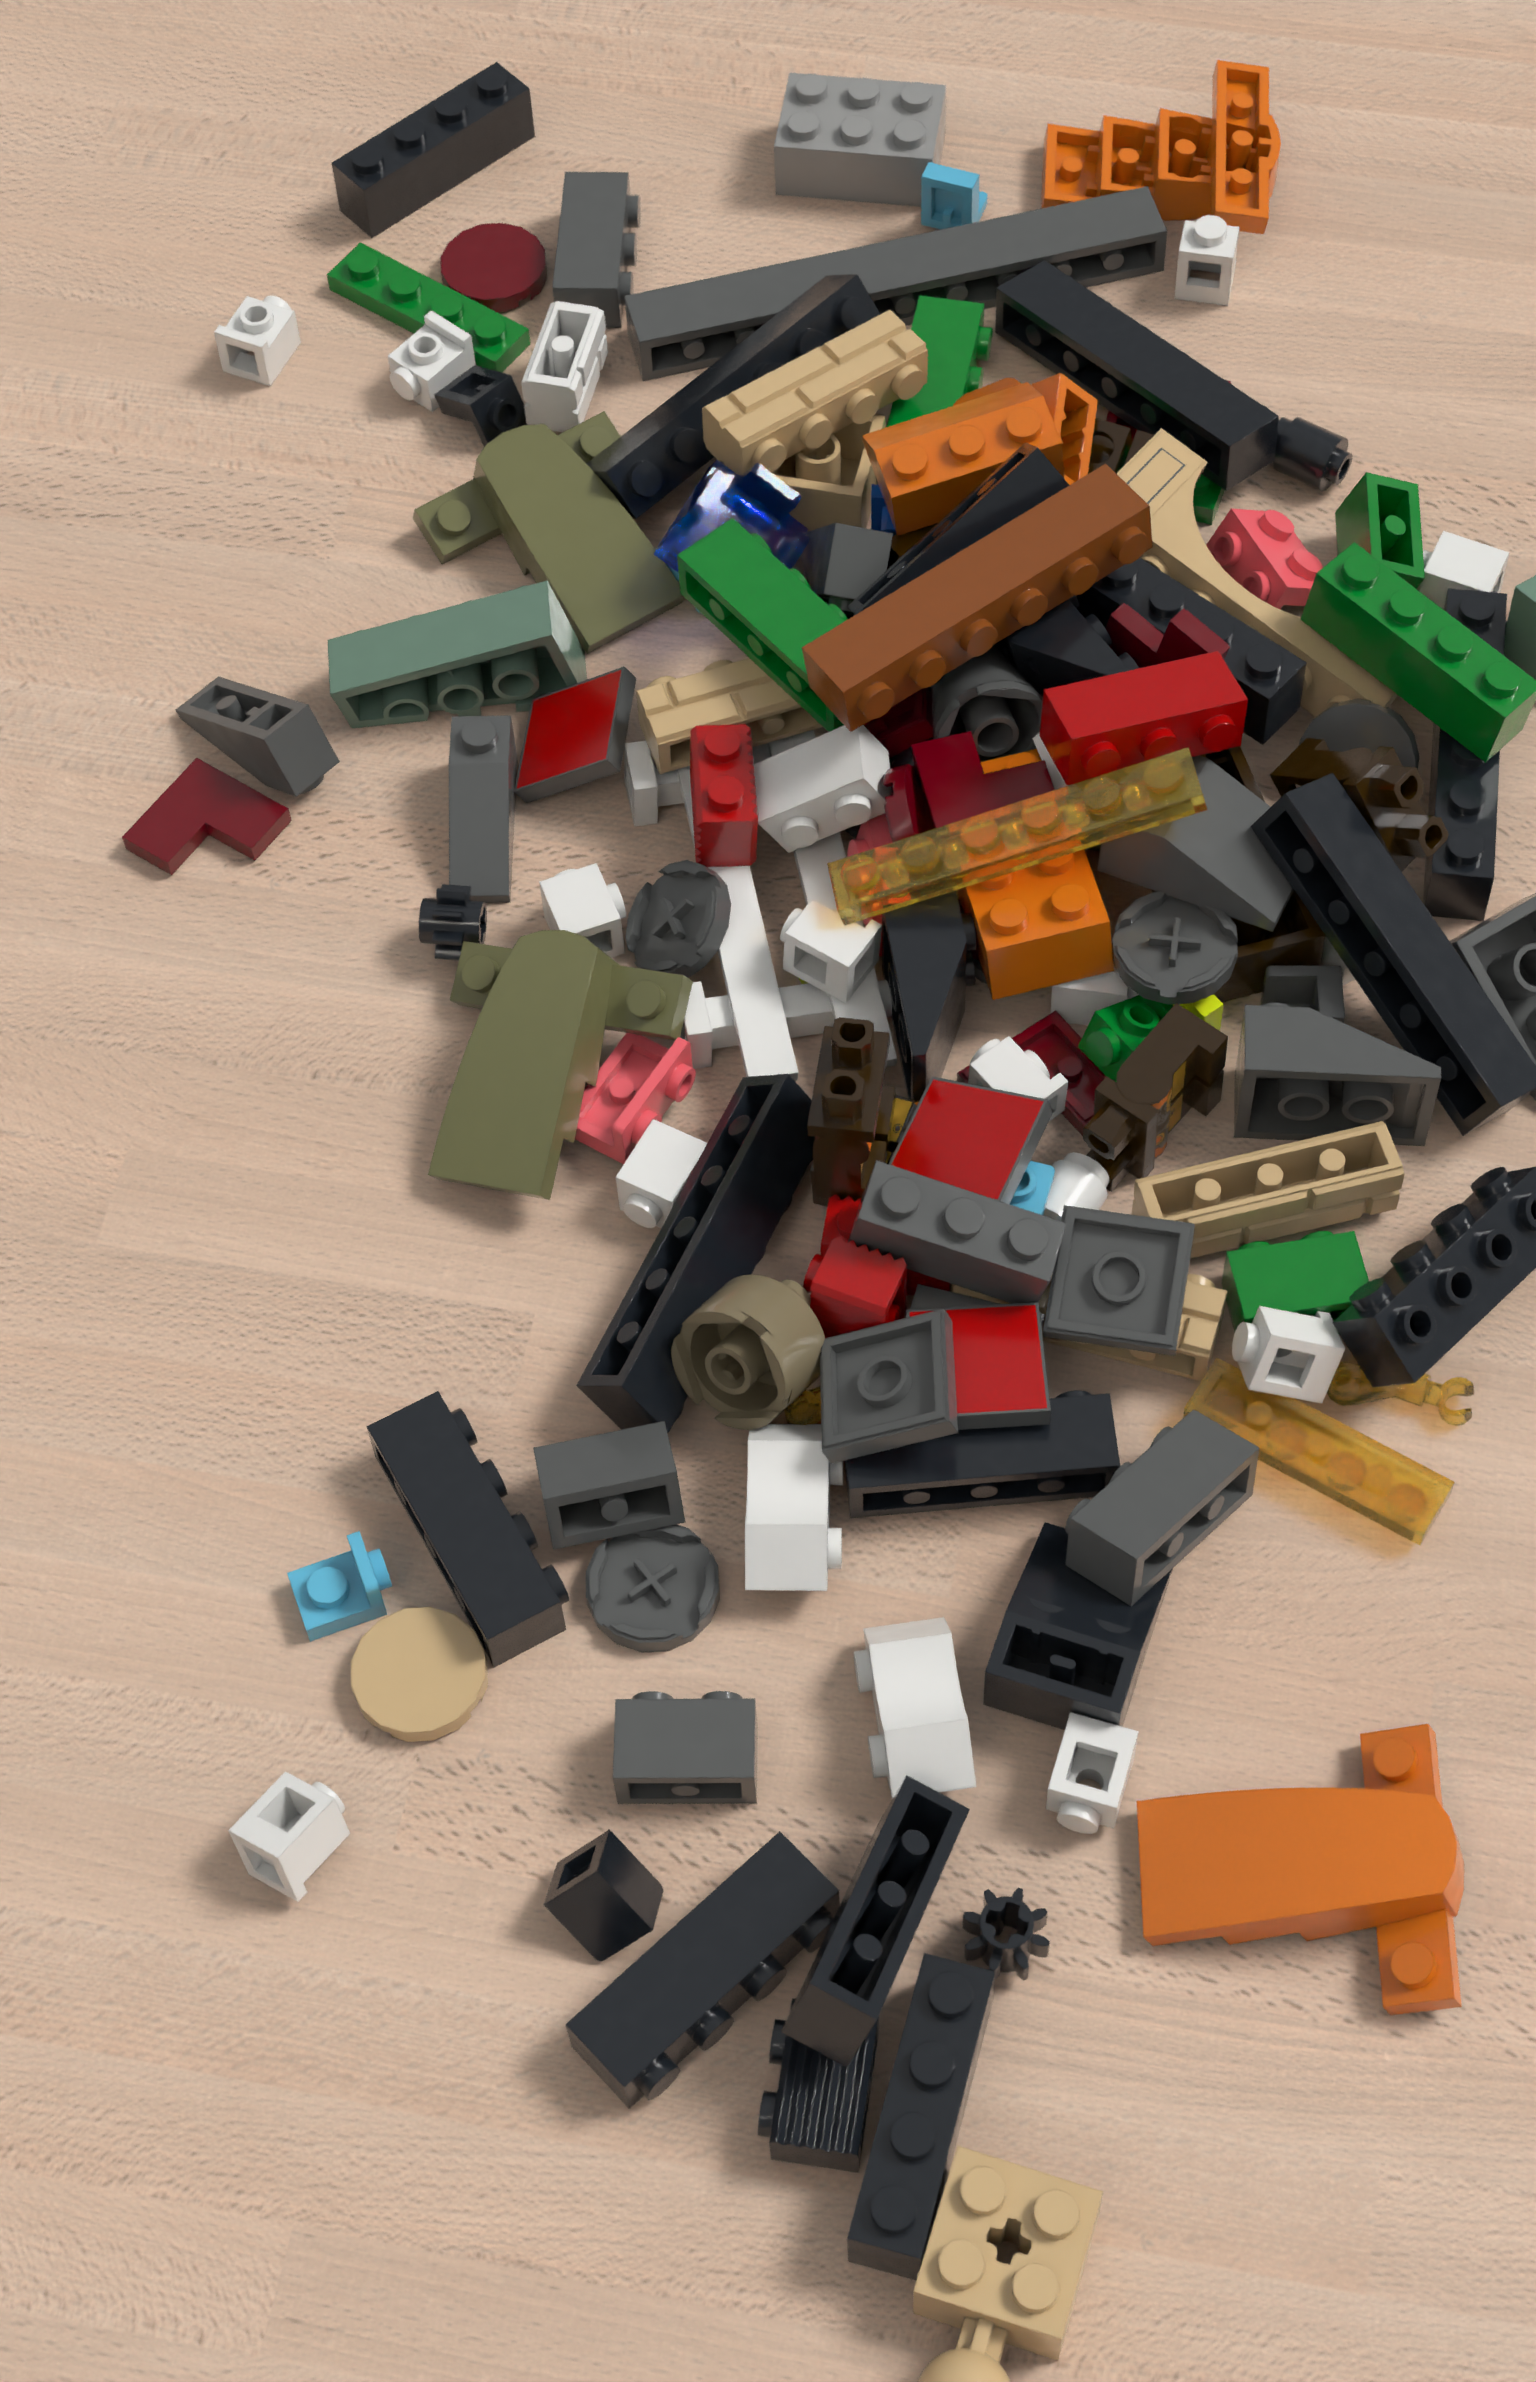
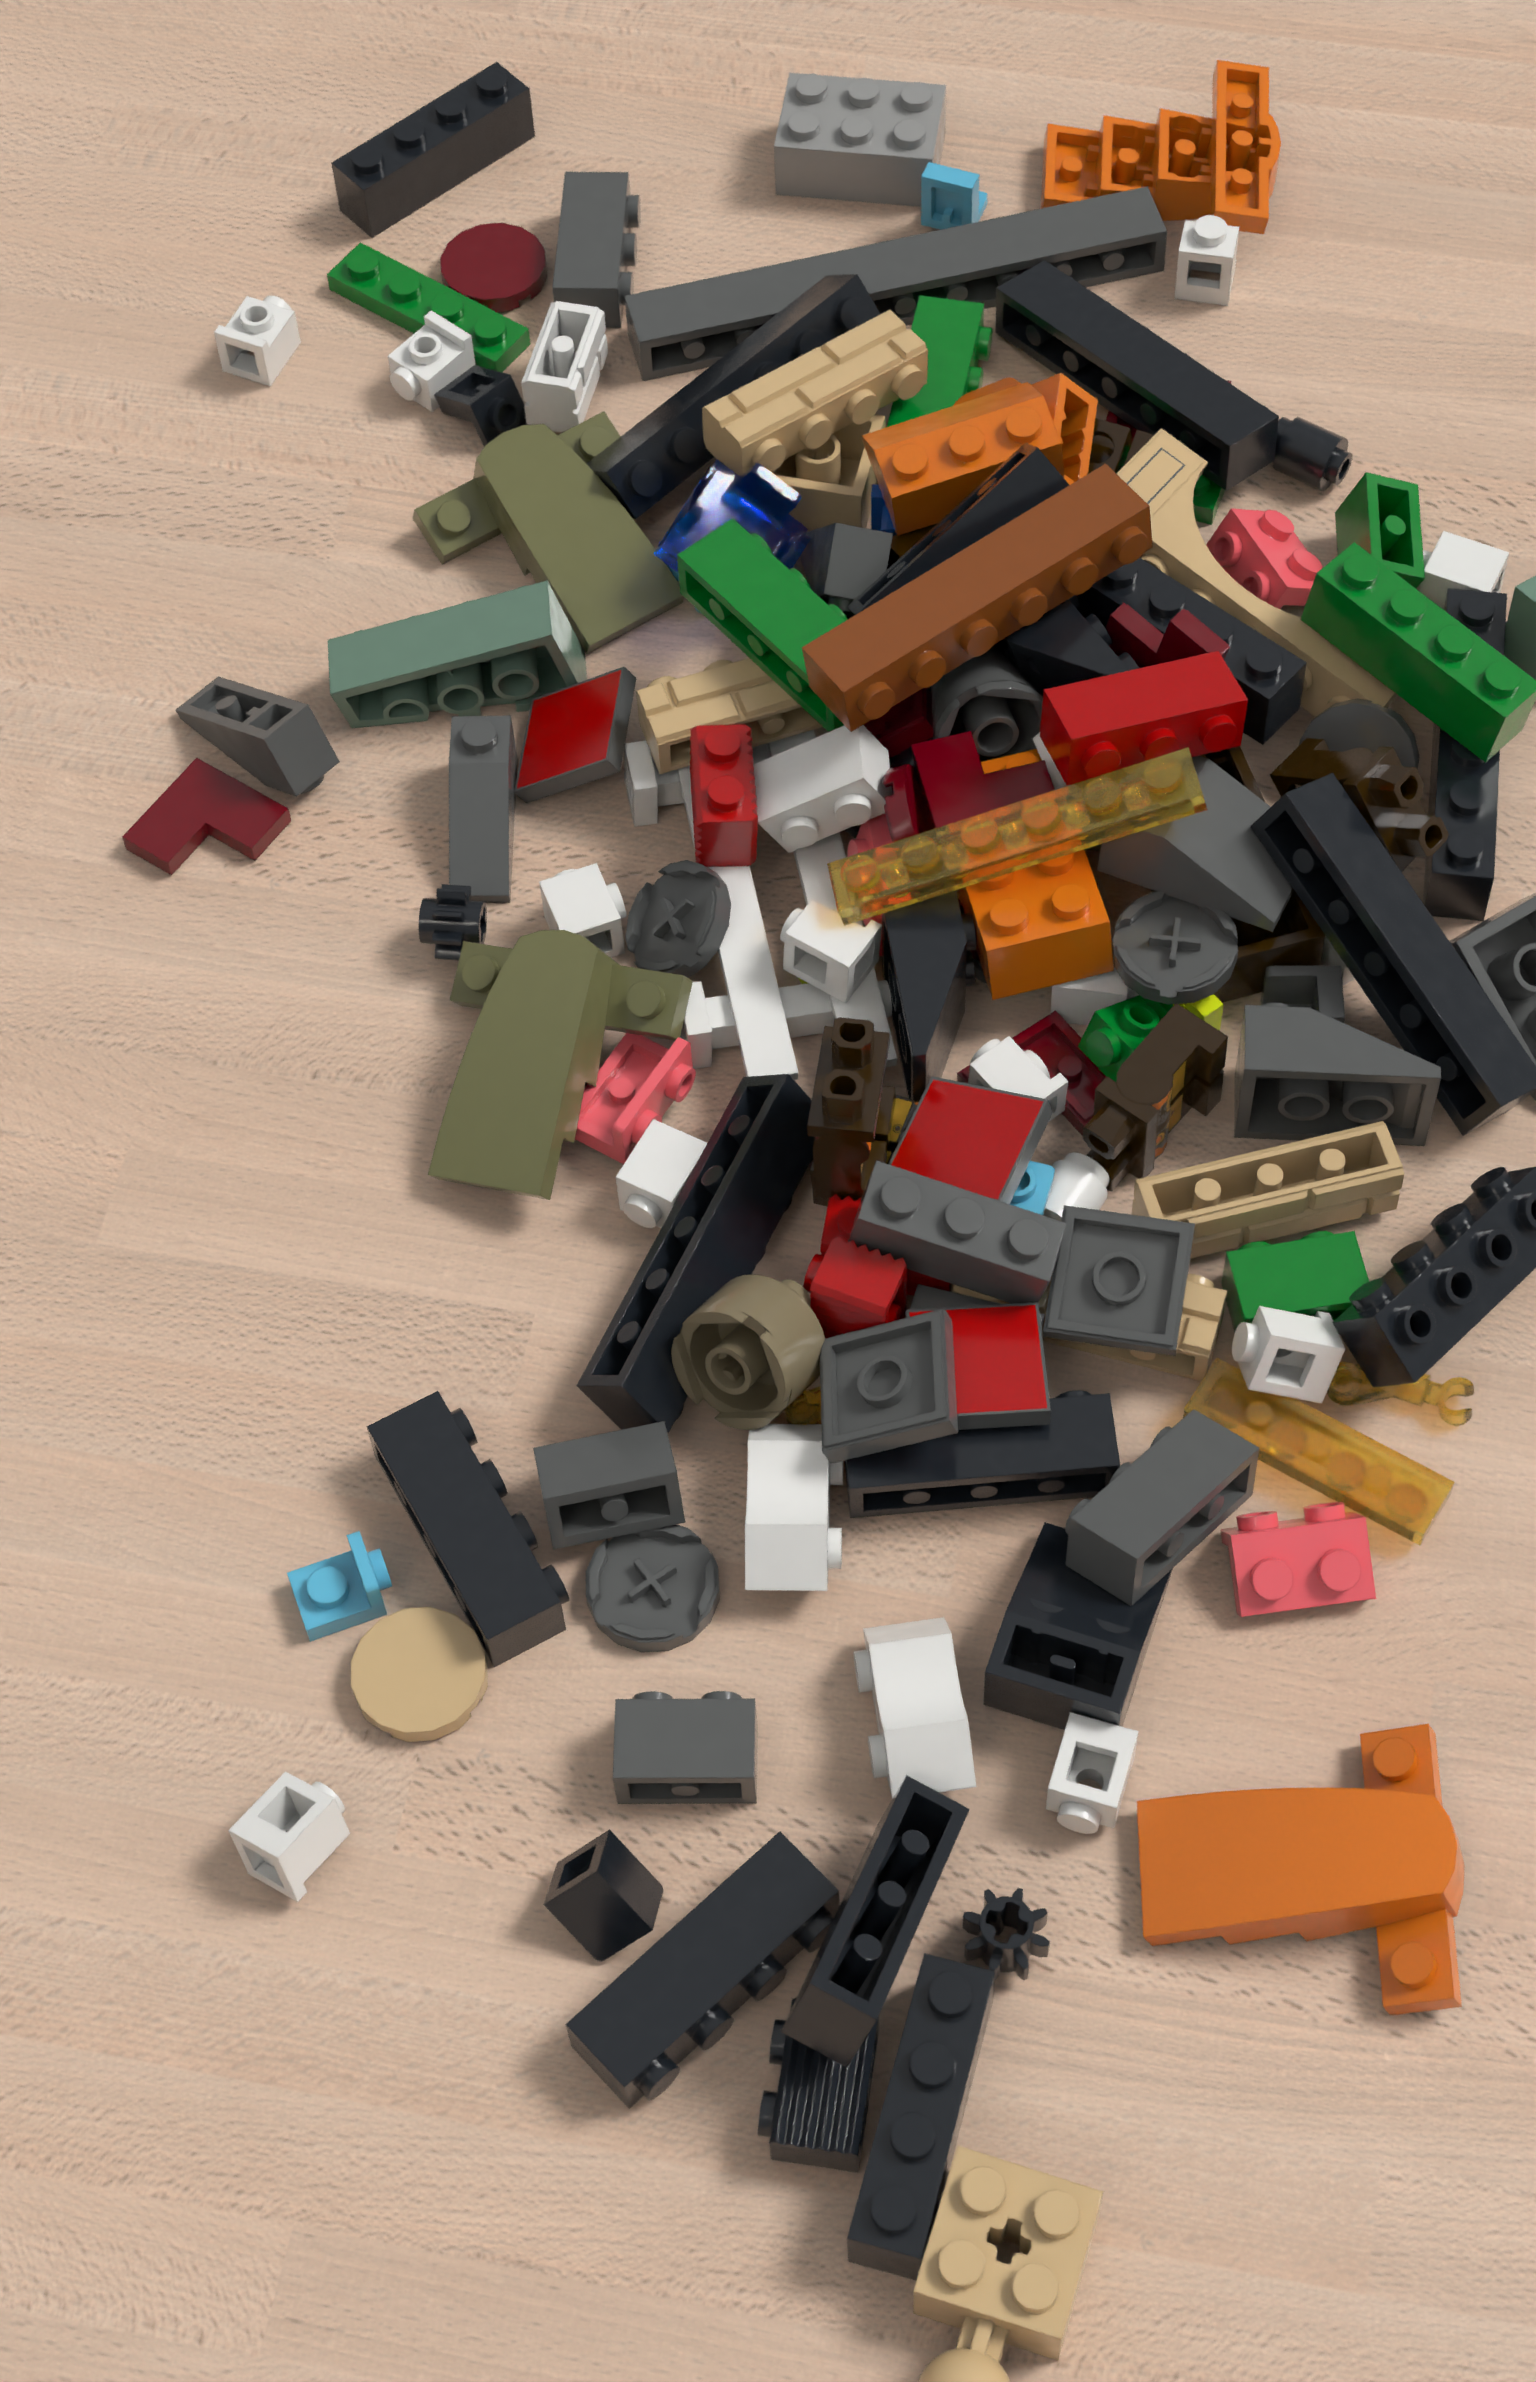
(1299, 1560): none -> coral bracket

